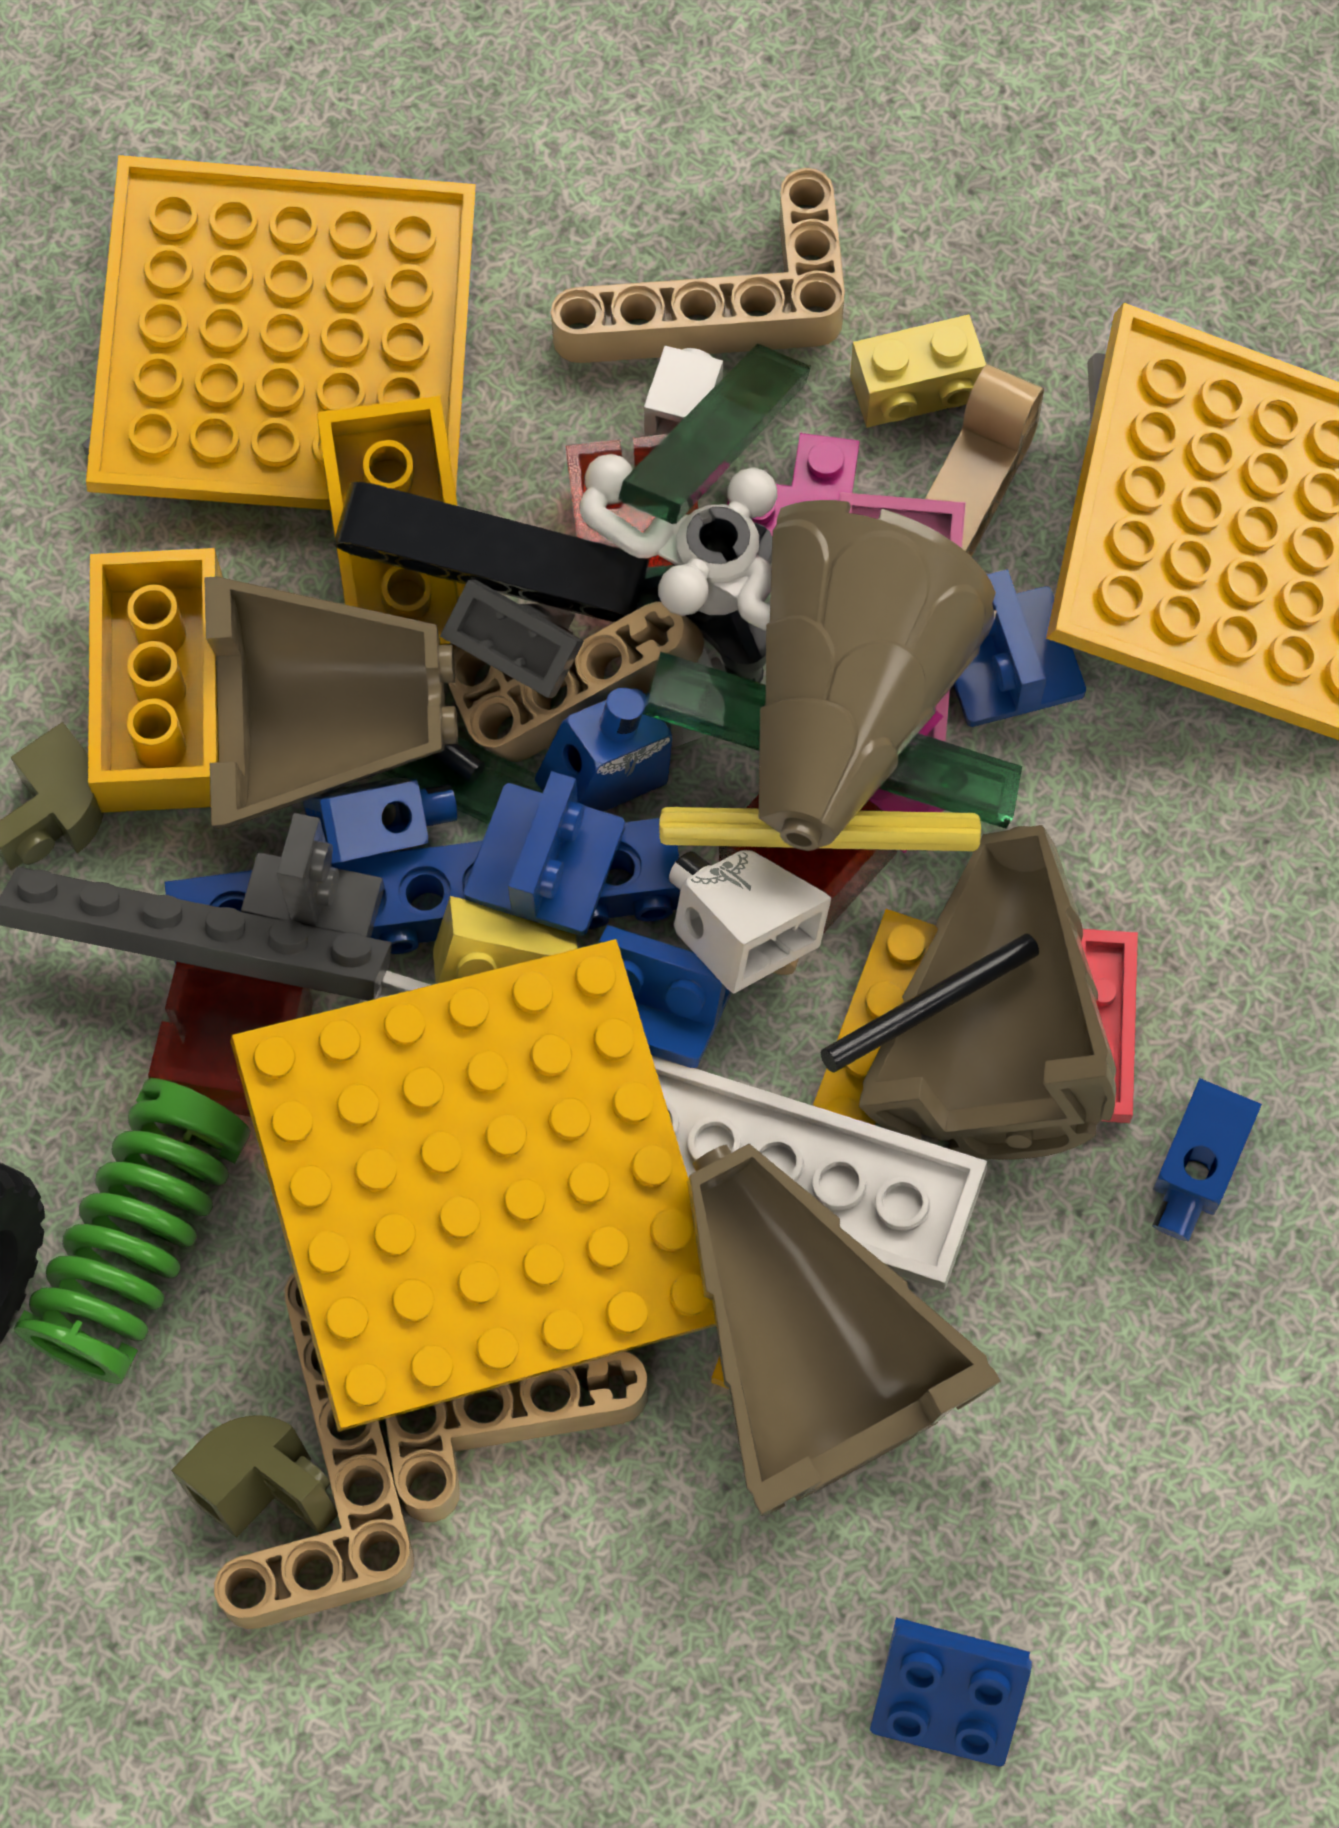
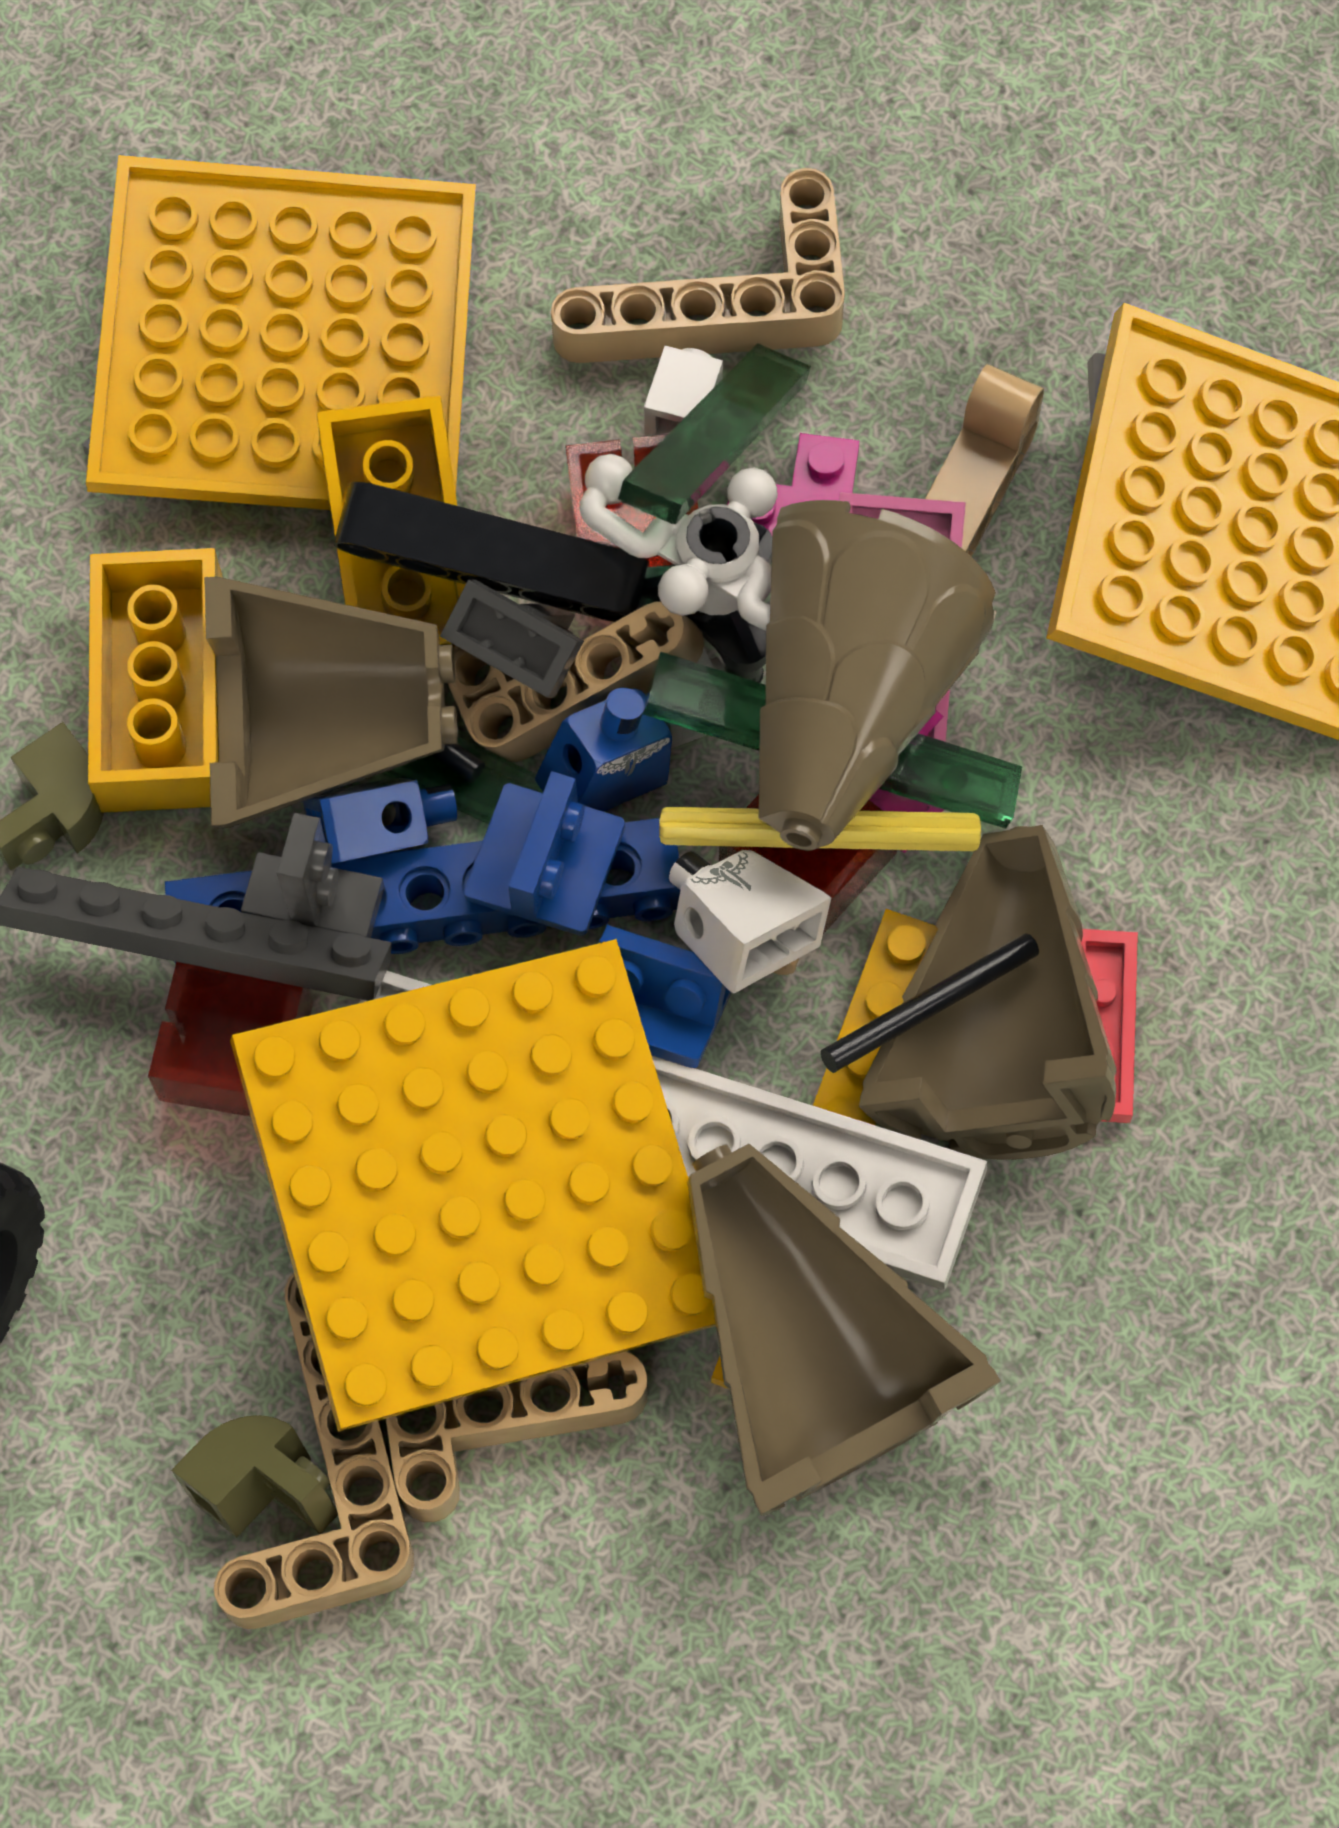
(160, 1103): bright green piece -> none
(486, 939): light yellow brick -> none
(916, 370): light yellow brick -> none
(951, 1692): blue bracket -> none
(1015, 662): blue bracket -> none
(1214, 1135): blue torso -> none

